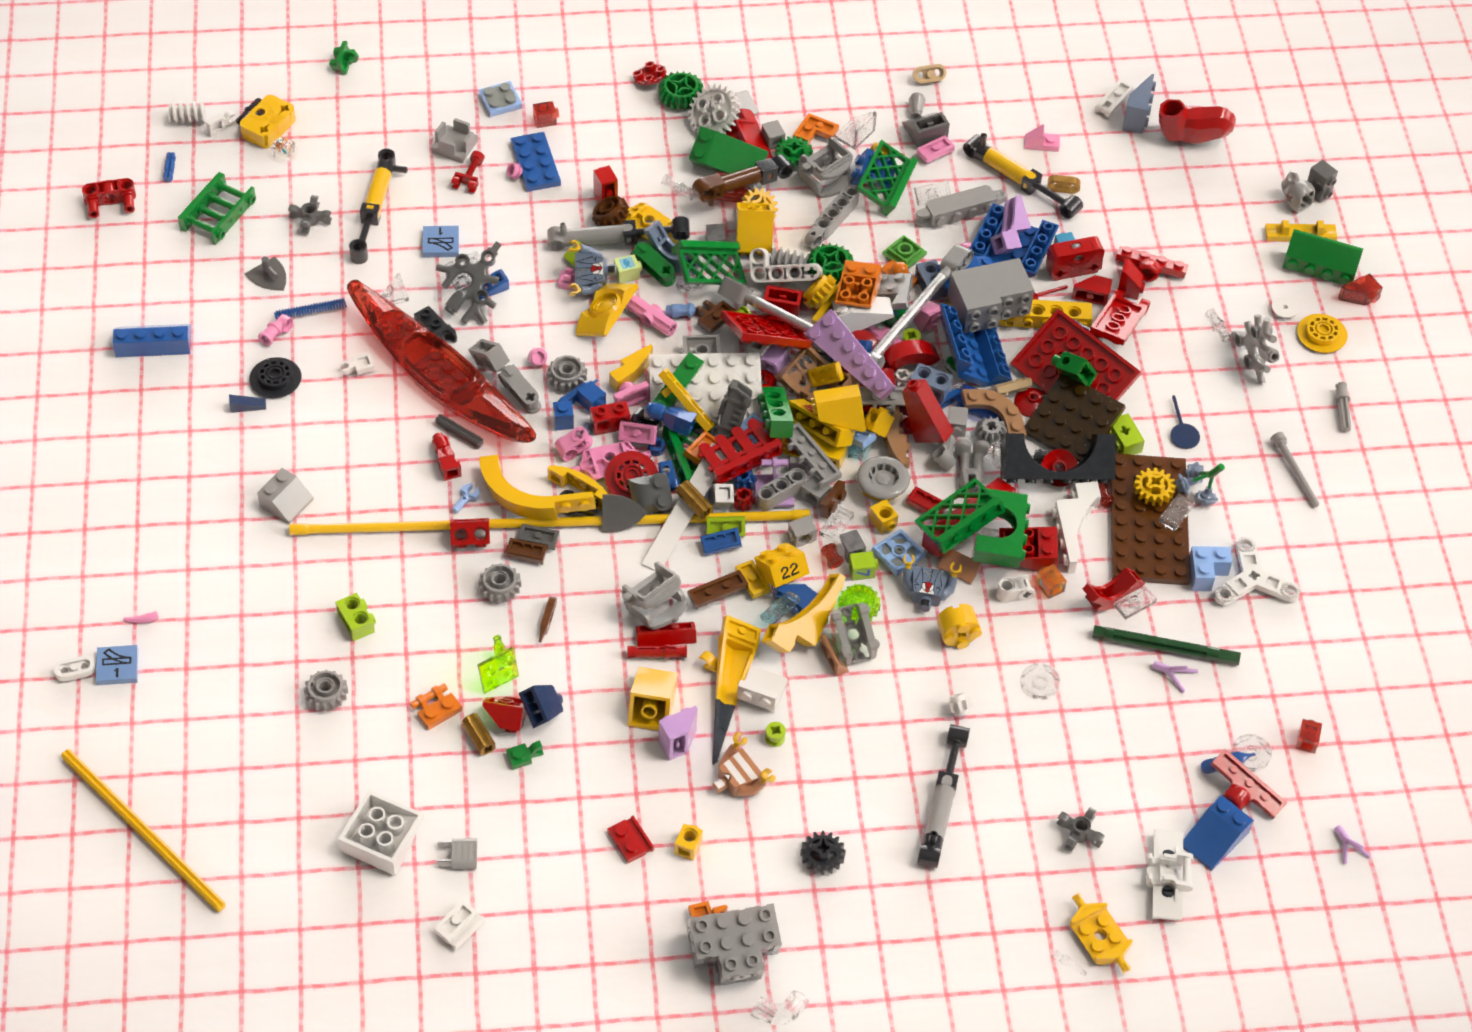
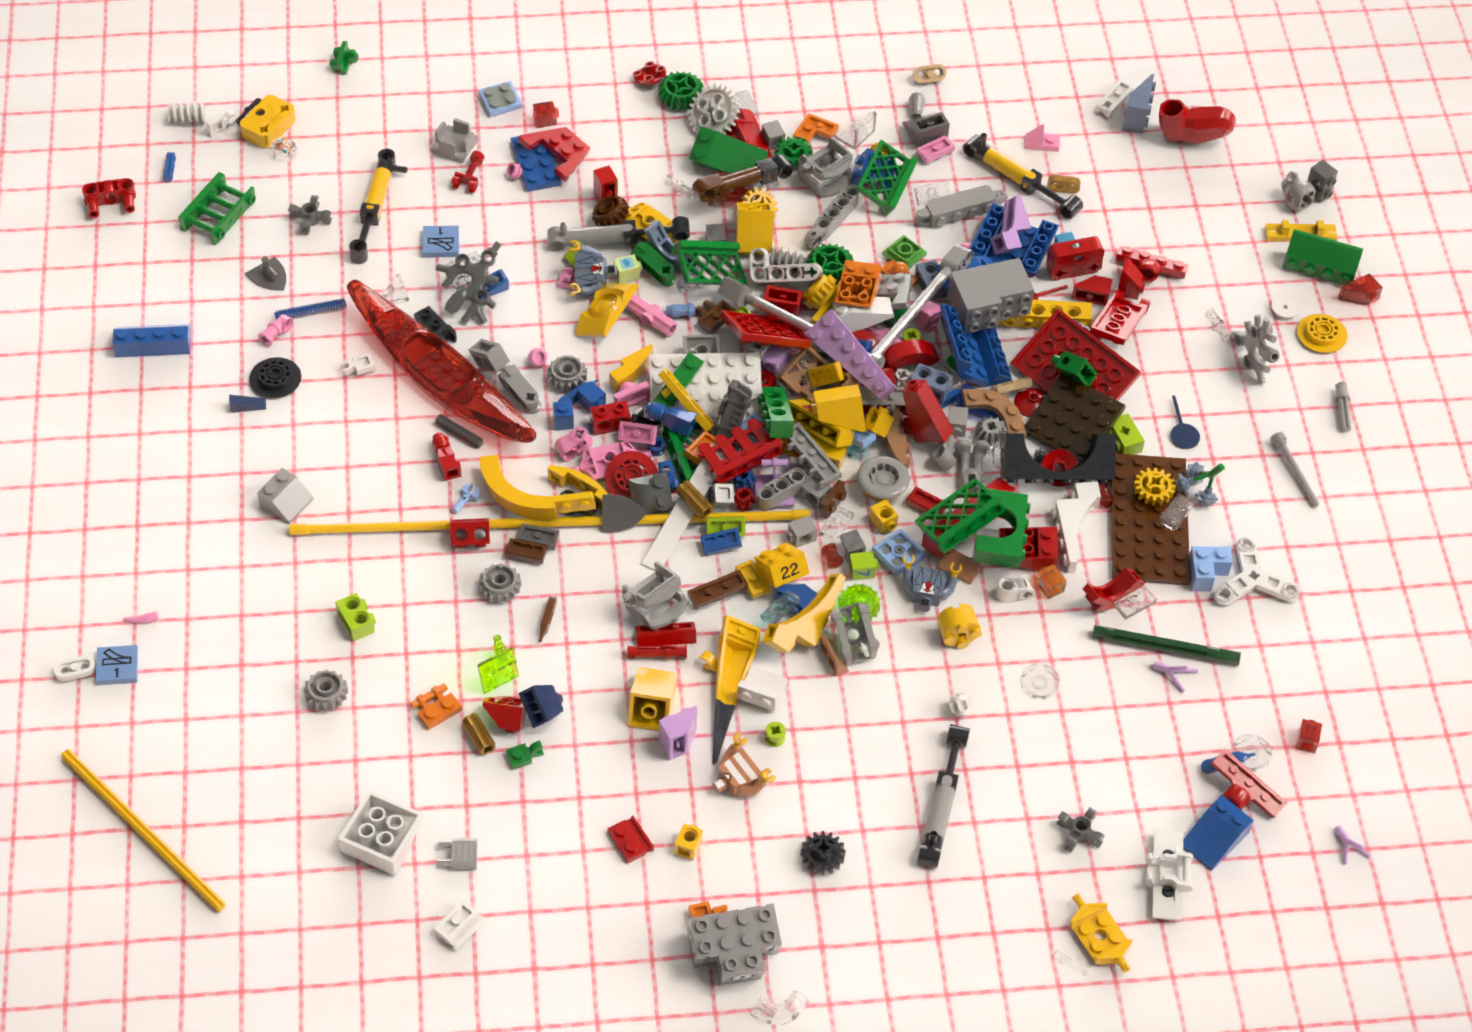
(562, 144): none -> wing

